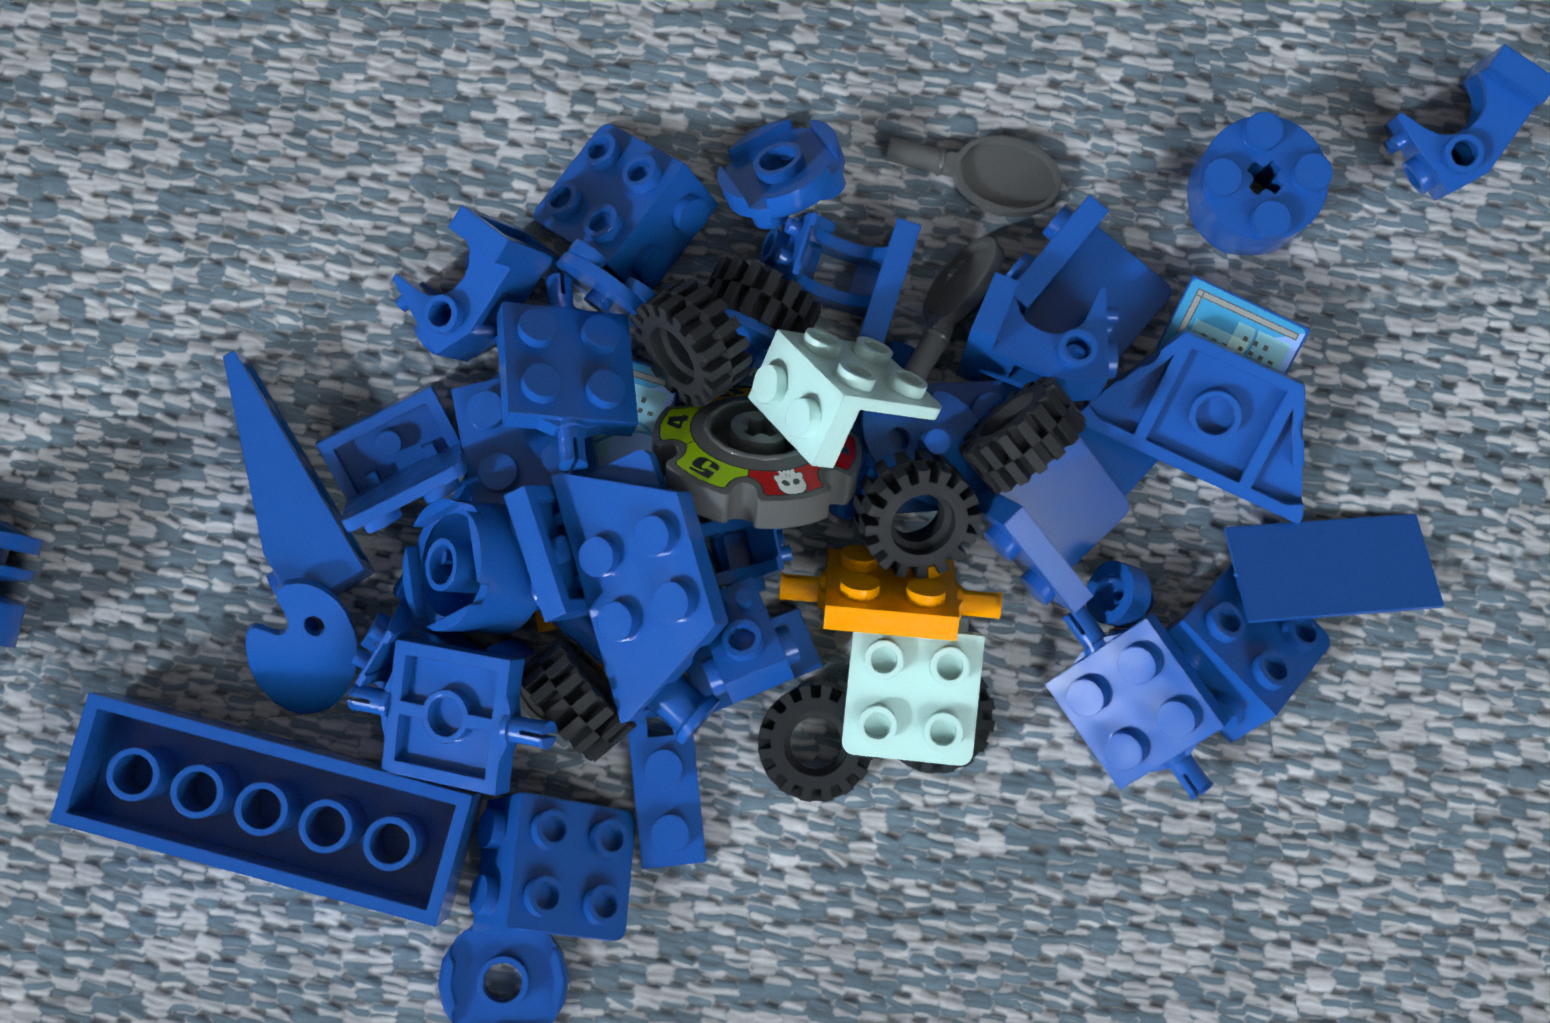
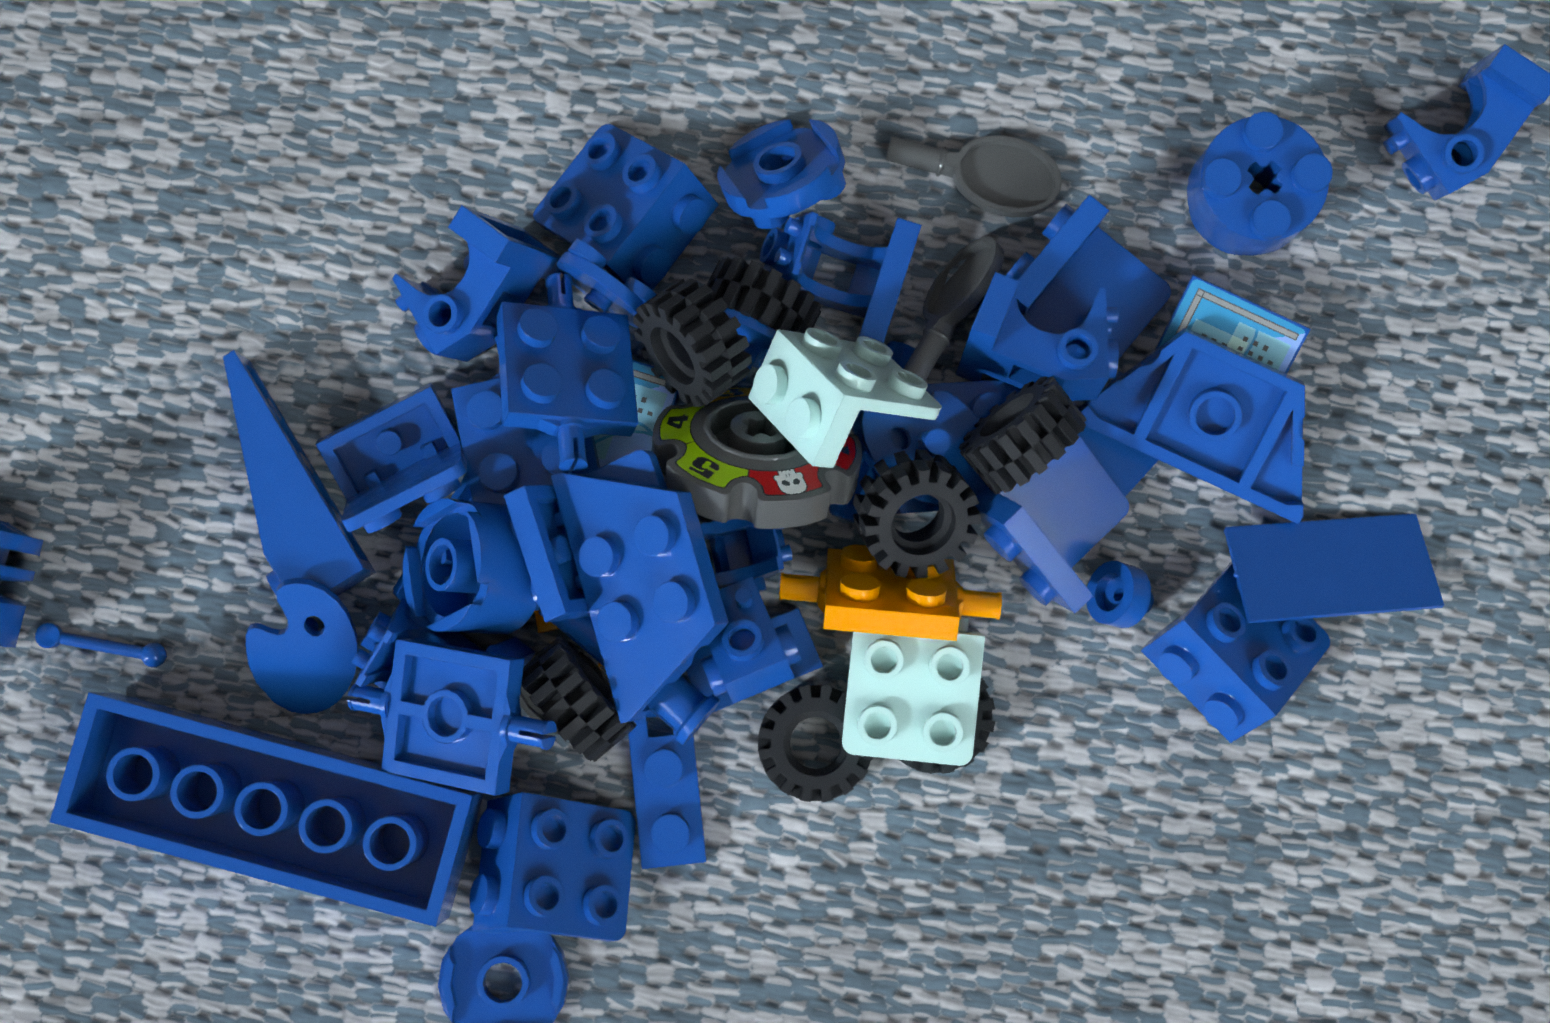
(51, 635): none -> blue hinge
(1137, 701): plate -> none

